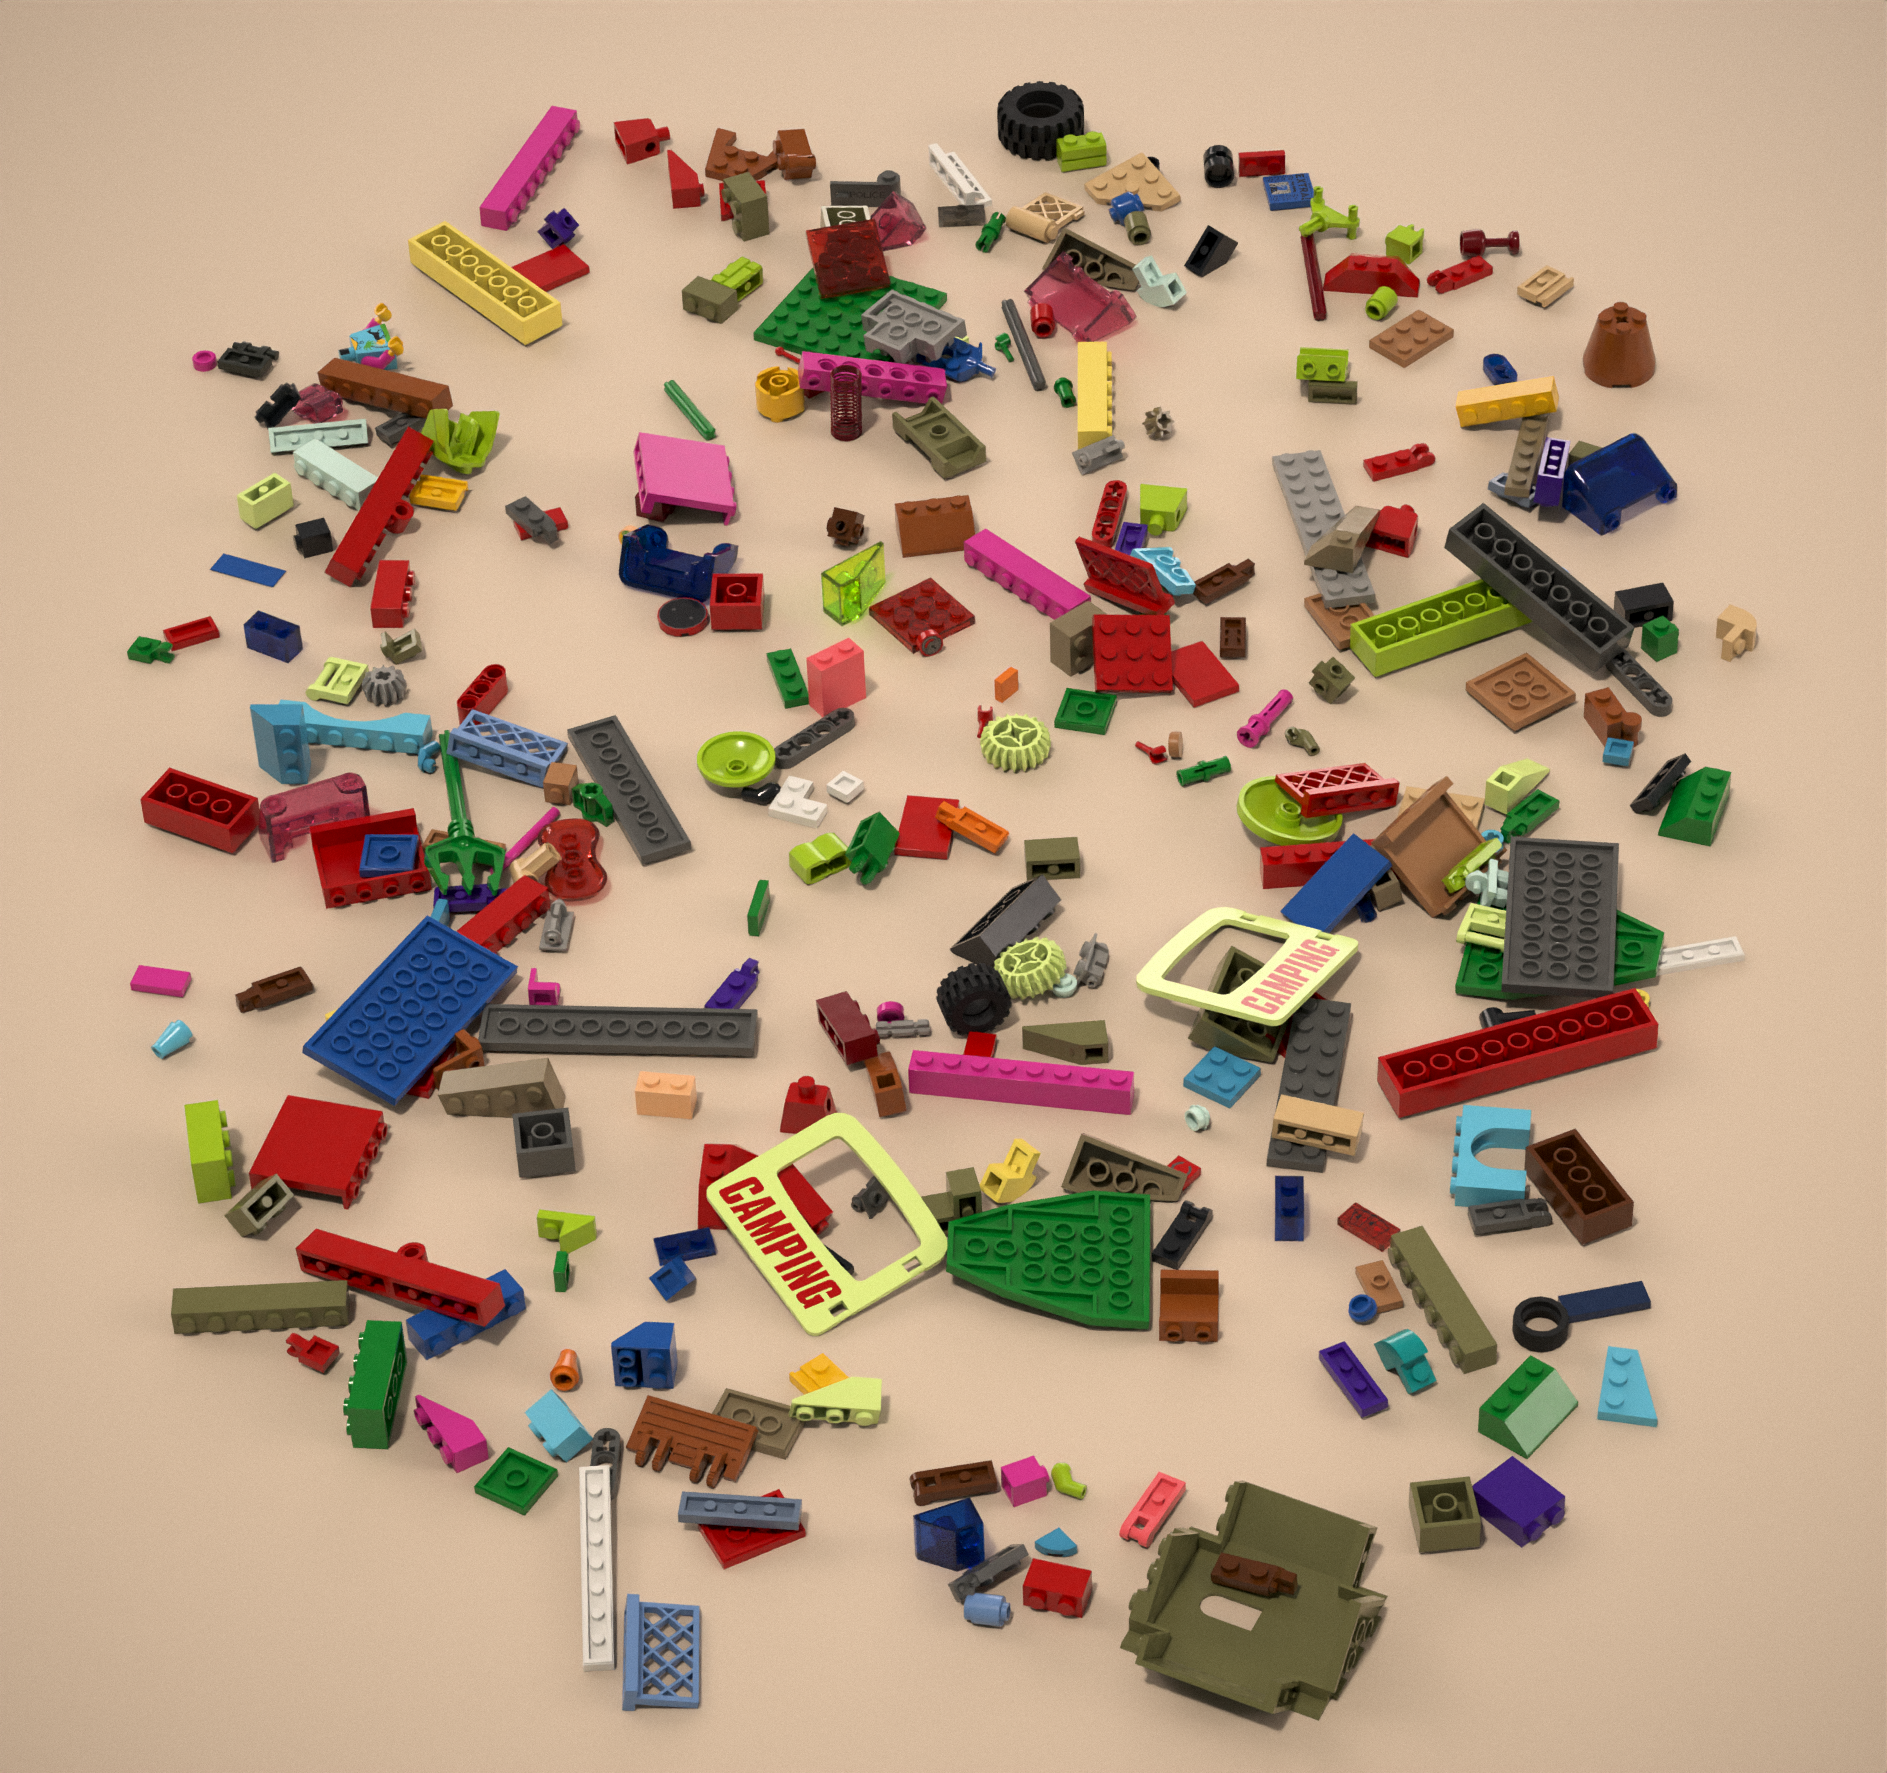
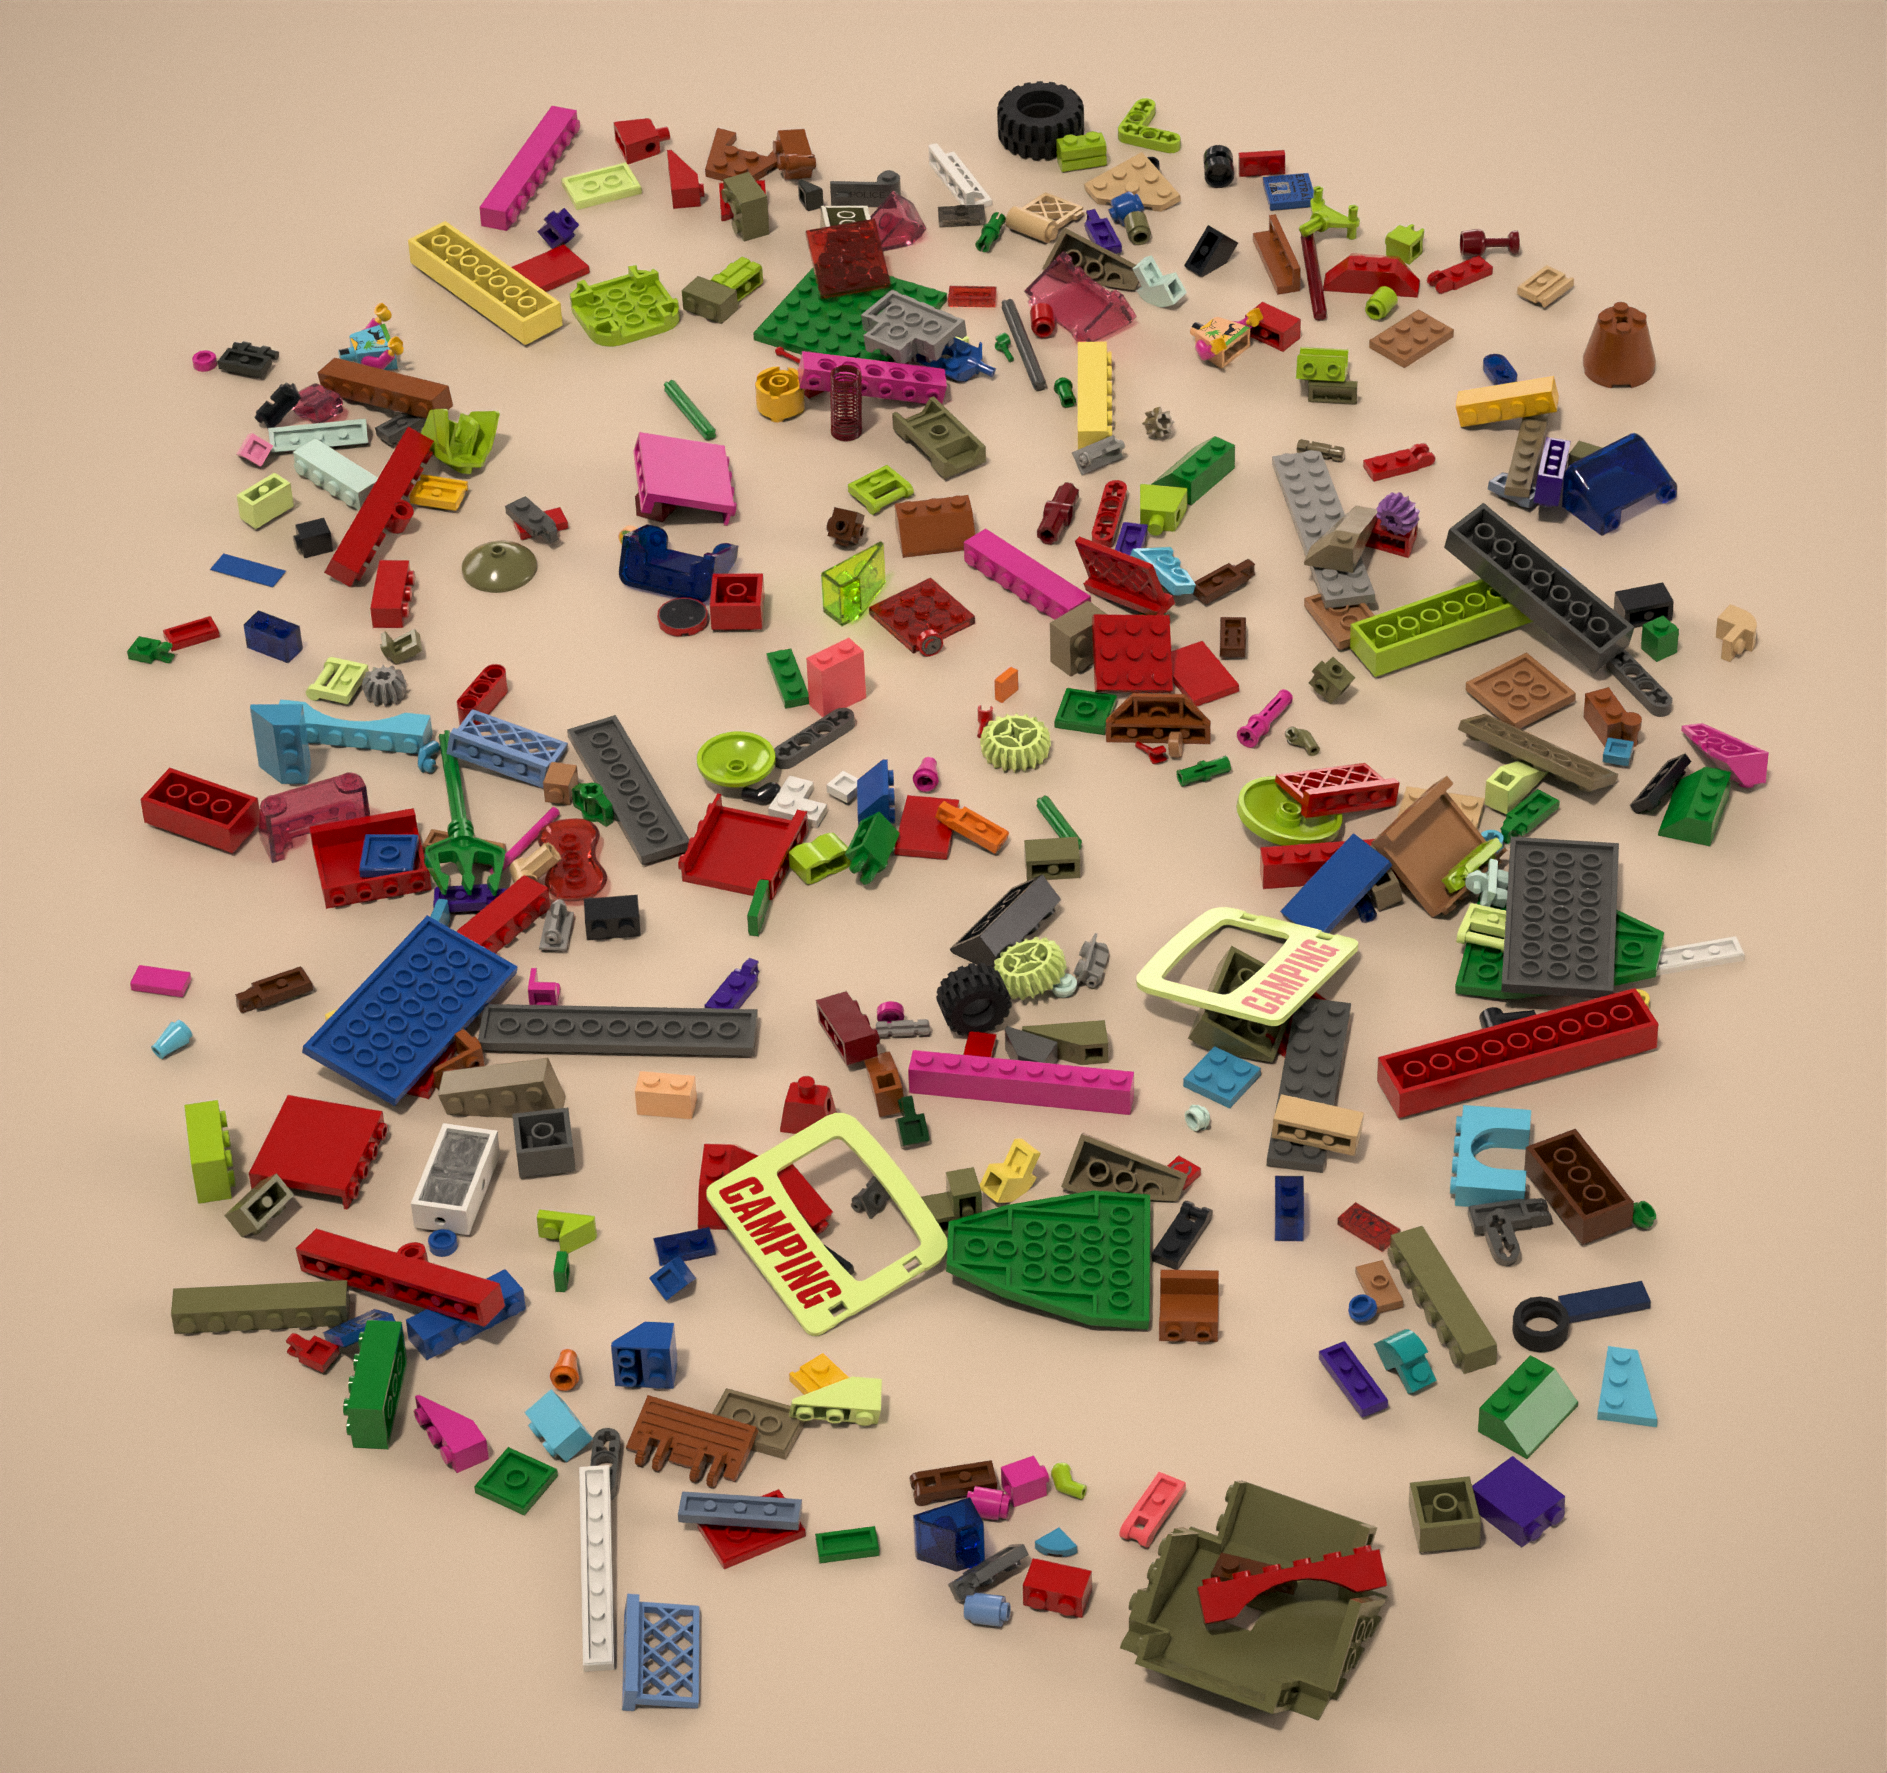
(255, 449): none -> bright pink panel
(348, 1332): none -> blue tile
(442, 1243): none -> blue tile
(455, 1178): none -> brick
(499, 566): none -> olive dish
(601, 186): none -> yellowish green tile
(612, 917): none -> black brick
(624, 308): none -> lime tile
(741, 848): none -> red panel
(810, 195): none -> pearl dark grey slope
(847, 1544): none -> green tile
(875, 794): none -> blue slope
(877, 483): none -> lime plate
(911, 1126): none -> dark green plate
(926, 775): none -> dark pink cone
(972, 296): none -> clear red tile
(990, 1502): none -> dark pink brick
(1029, 1047): none -> dark grey slope
(1056, 819): none -> green axle
(1058, 513): none -> dark red piece
(1102, 232): none -> dark purple hinge
(1137, 132): none -> lime beam
(1154, 716): none -> dark orange wedge
(1200, 468): none -> green slope
(1223, 339): none -> torso
(1276, 328): none -> red brick
(1278, 257): none -> dark orange fence
(1337, 453): none -> dark tan axle
(1353, 1572): none -> red arch
(1398, 513): none -> medium lavender gear
(1495, 1240): none -> dark grey beam
(1540, 753): none -> dark tan plate
(1643, 1214): none -> green plate
(1731, 754): none -> dark pink wedge

